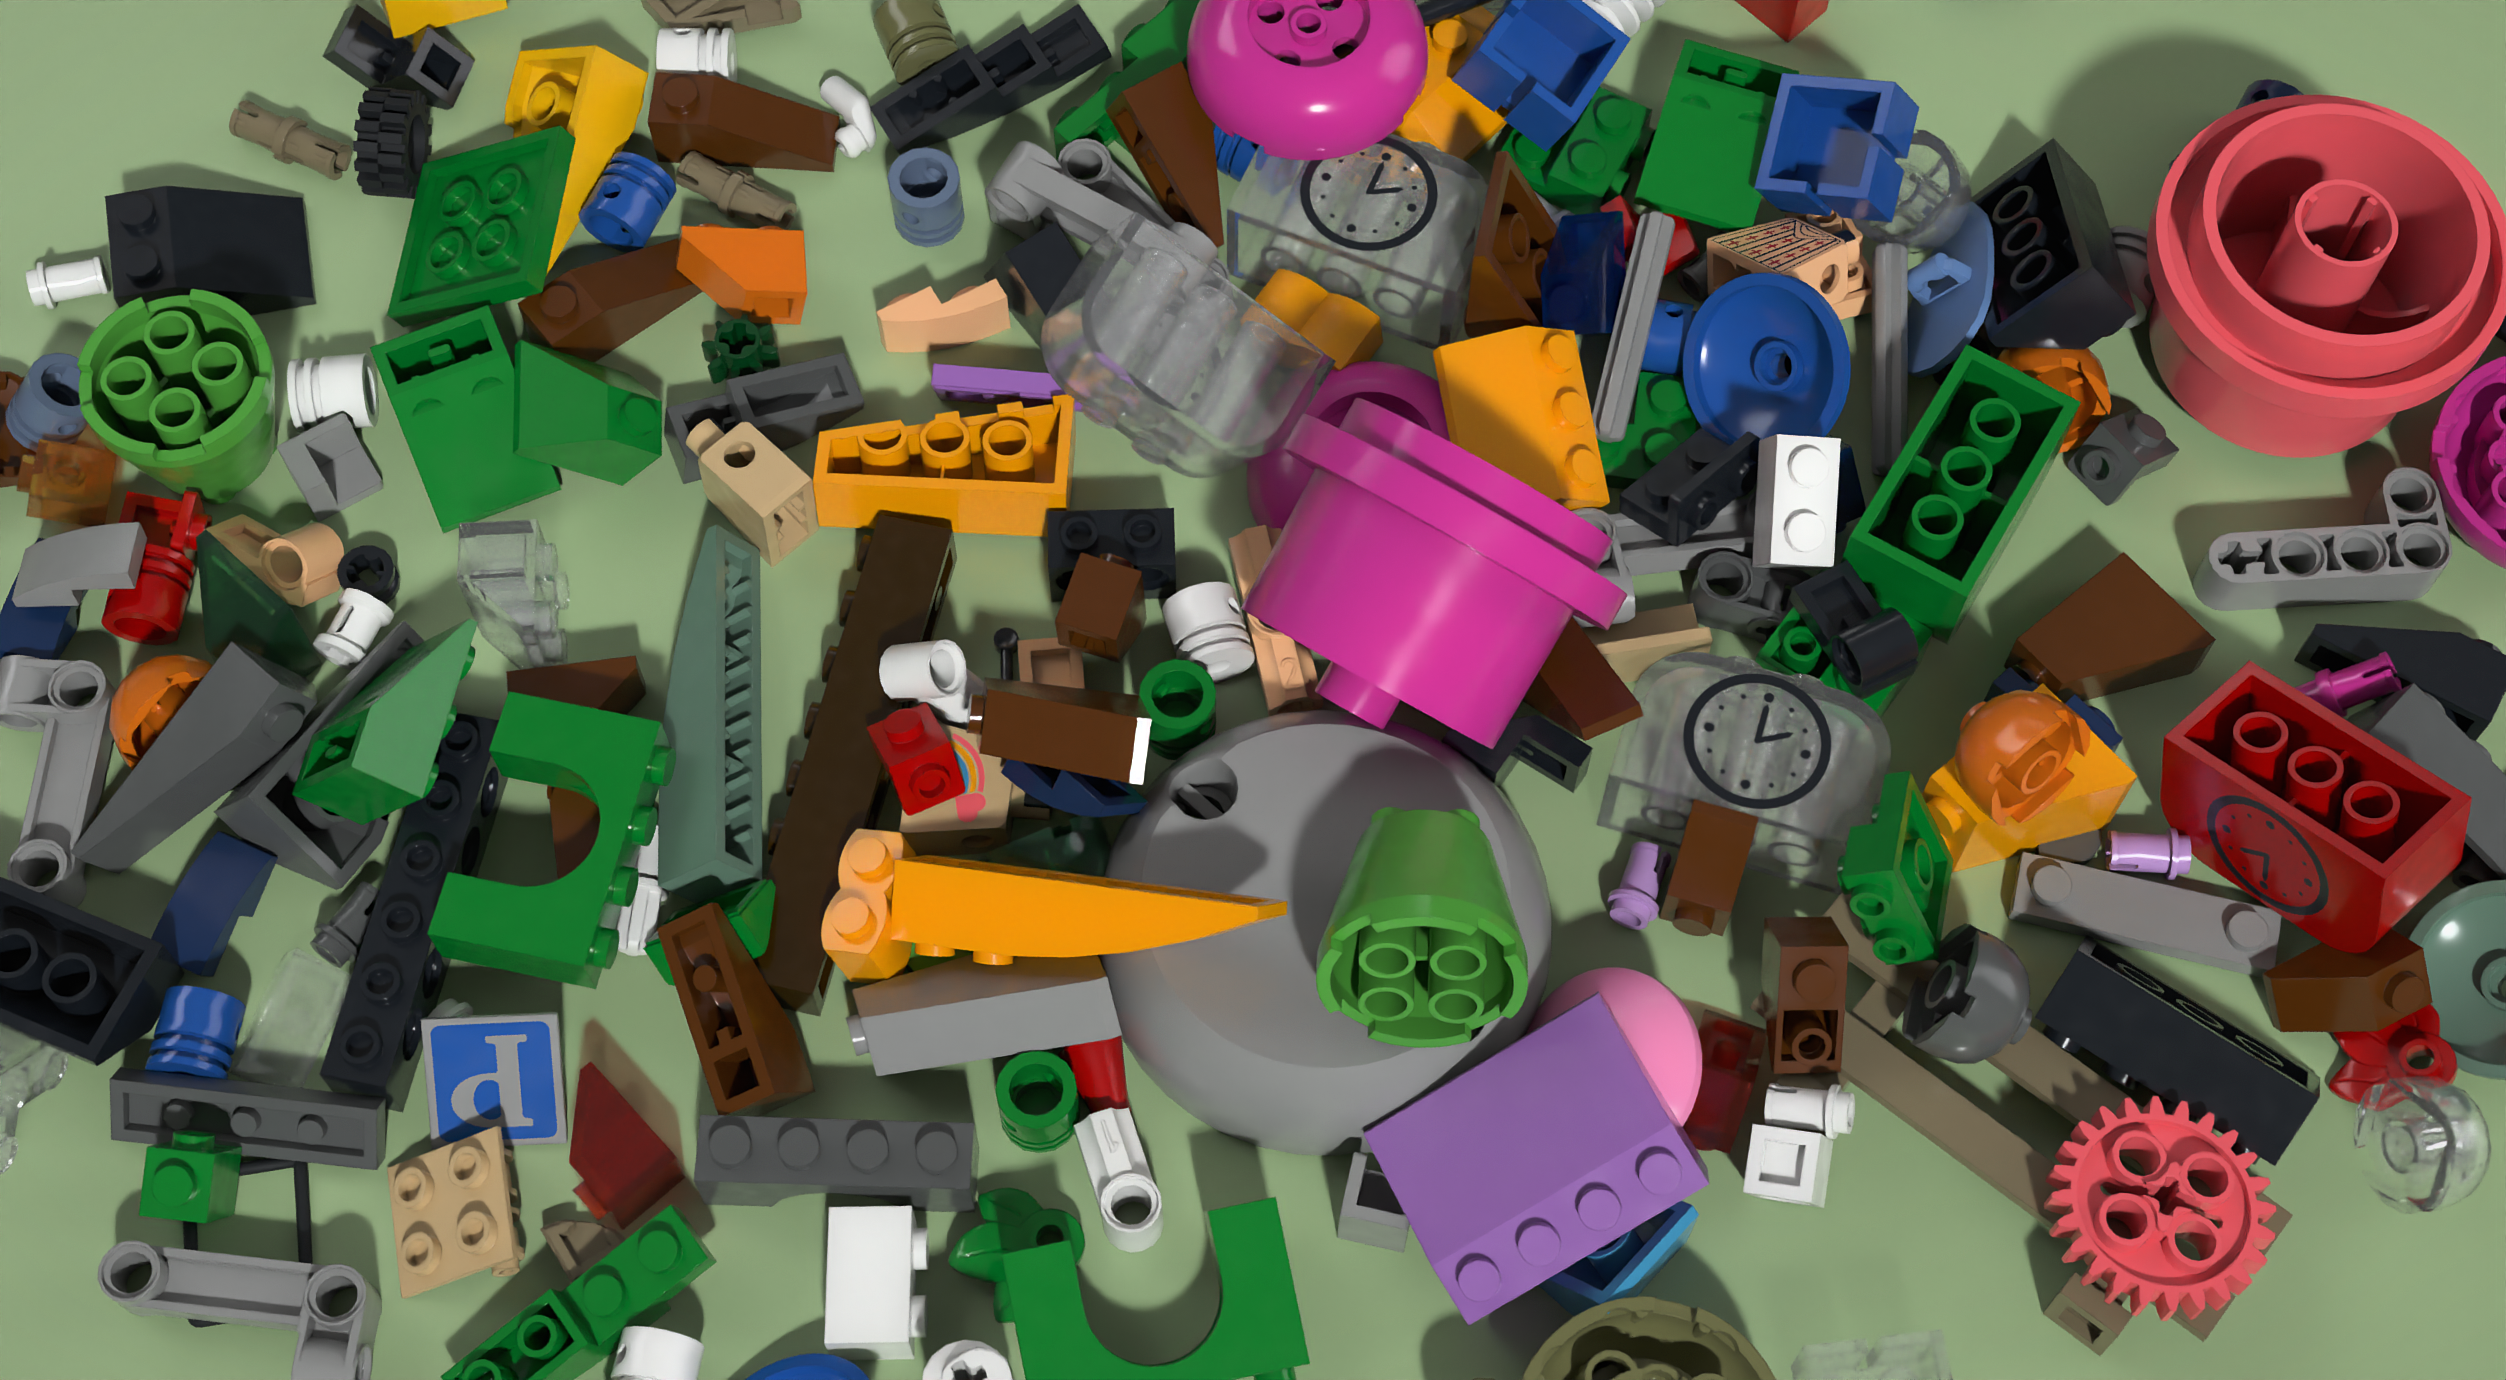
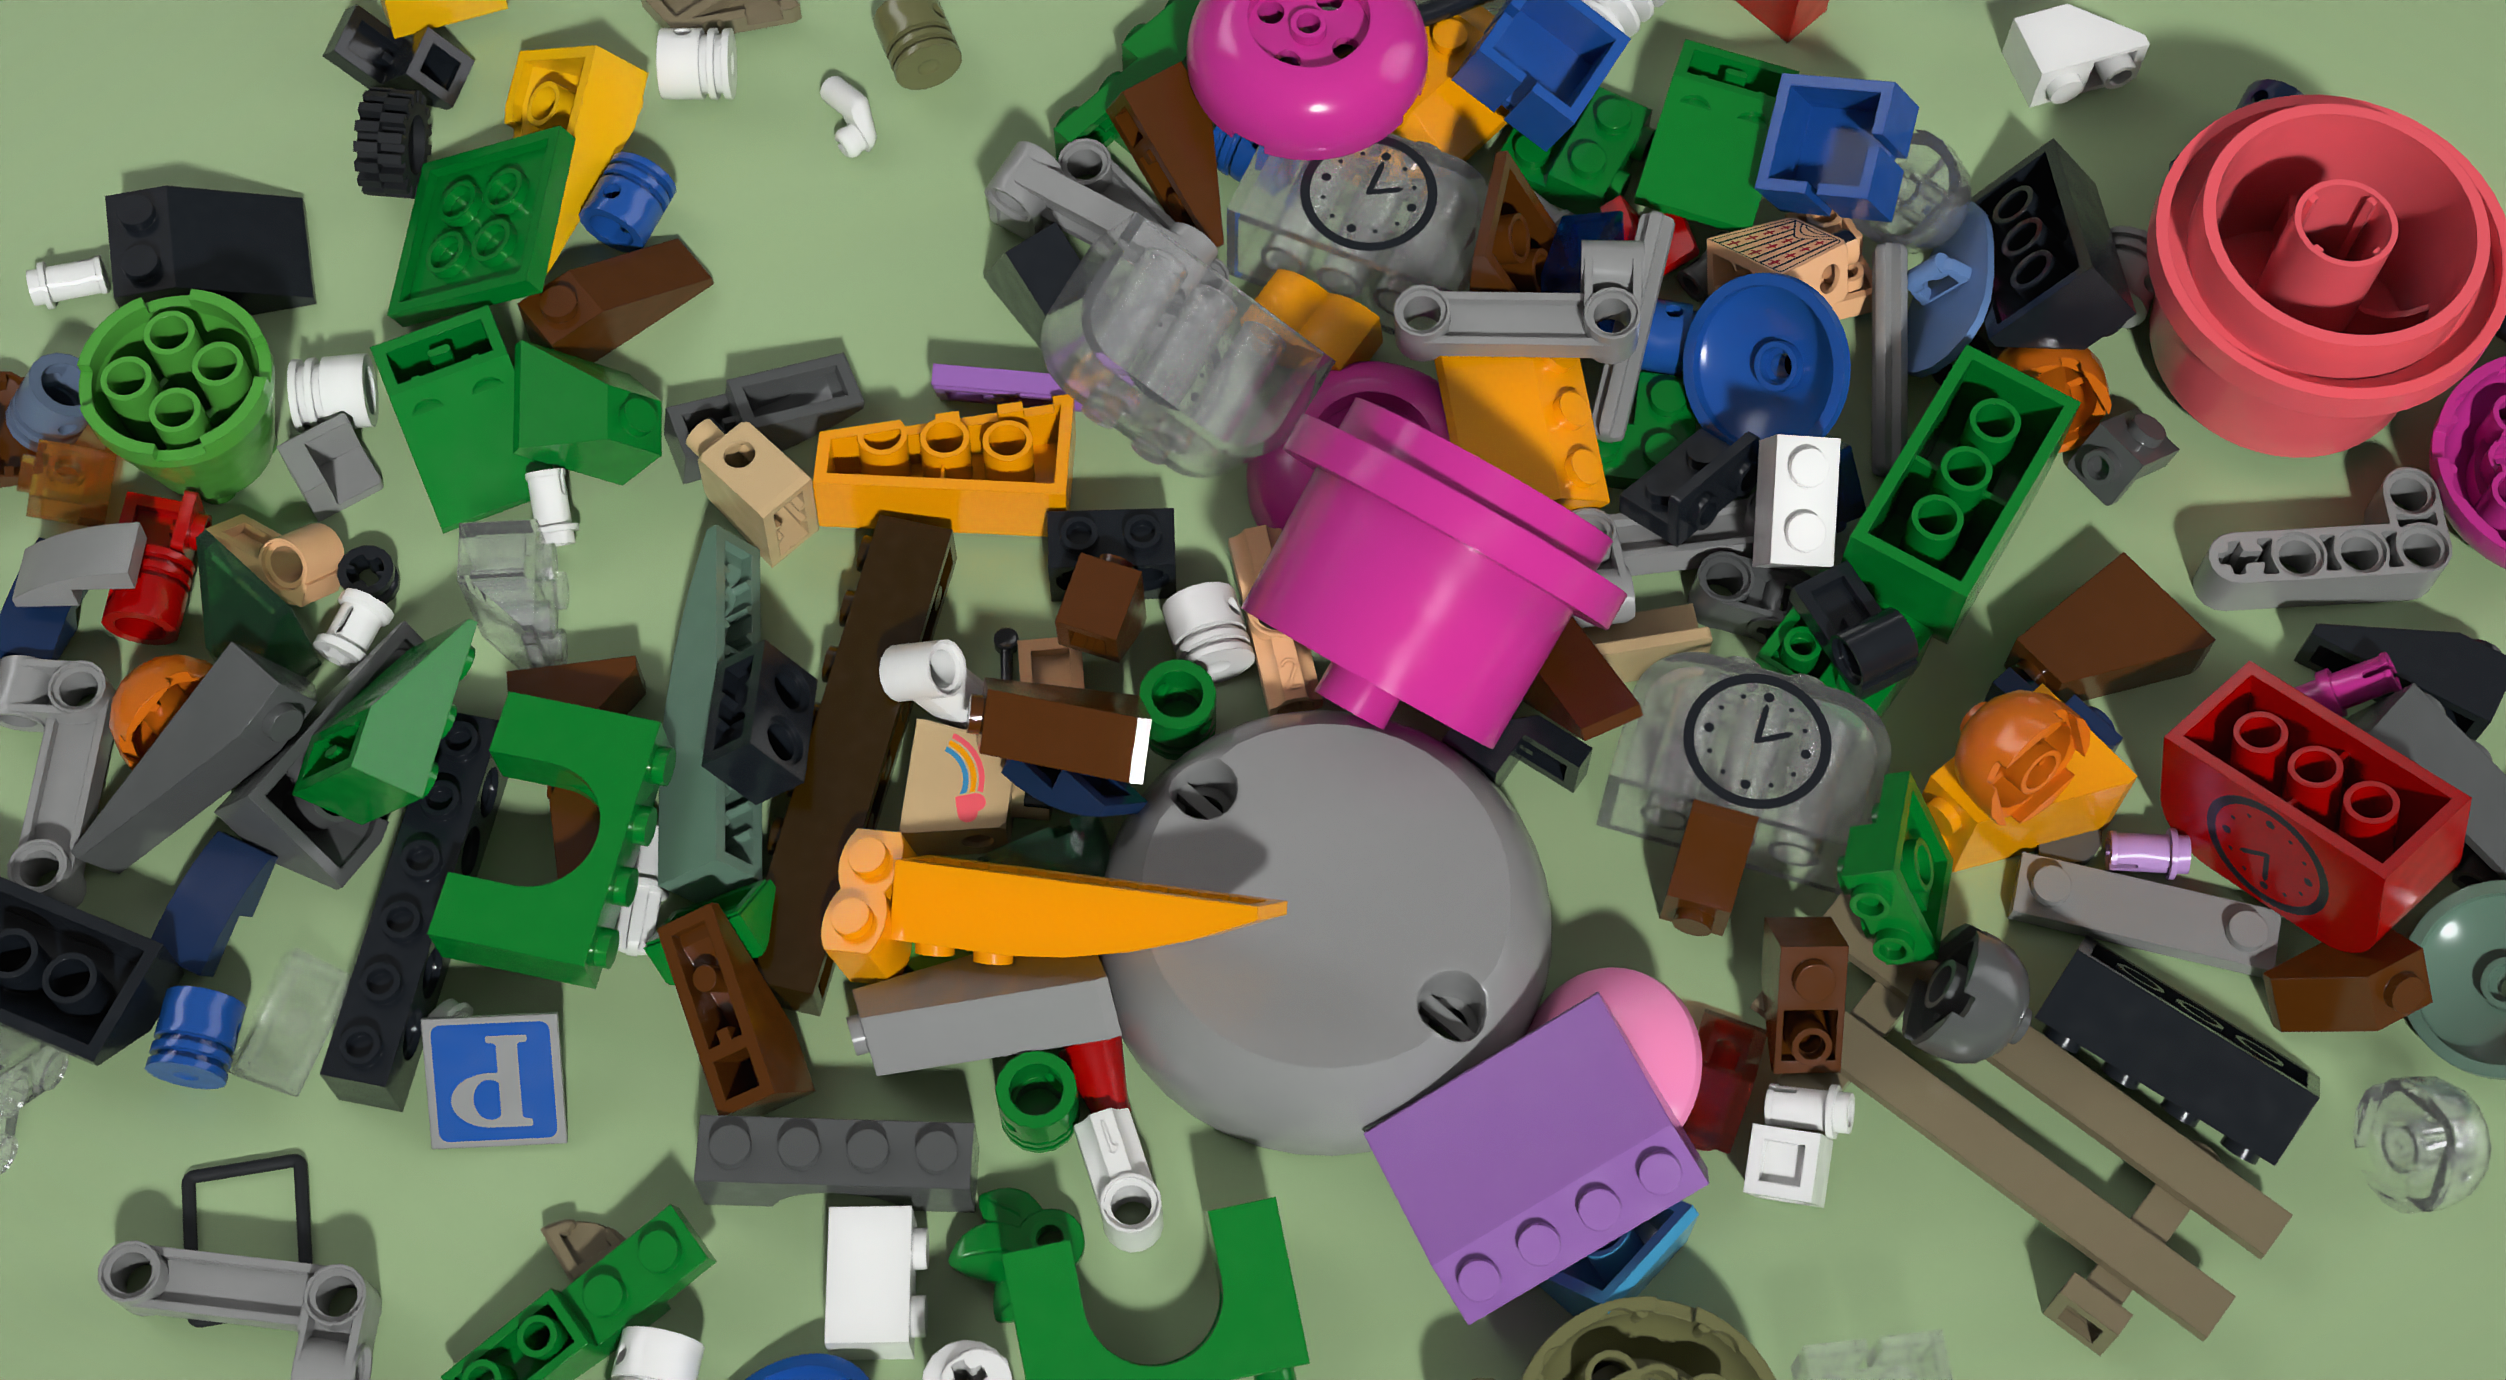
(190, 1178): green brick -> none
(250, 1115): dark grey plate -> none
(290, 140): dark tan pin -> none
(346, 930): dark grey pin -> none
(455, 1213): tan hinge -> none
(551, 505): none -> white pin
(616, 1154): clear red slope -> none
(734, 192): dark tan pin -> none
(738, 125): reddish brown slope -> none
(740, 350): dark green gear -> none
(747, 270): orange slope -> none
(760, 722): none -> black brick
(917, 758): red bracket -> none
(924, 324): light nougat slope -> none
(926, 197): sand blue piece -> none
(982, 87): black slope -> none
(1371, 1209): light grey panel -> none
(1422, 932): bright green cone -> none
(1530, 321): none -> light grey piece
(1635, 899): lavender pin -> none
(2070, 53): none -> white slope
(2150, 1263): coral gear -> none
(2387, 1054): red plate -> none

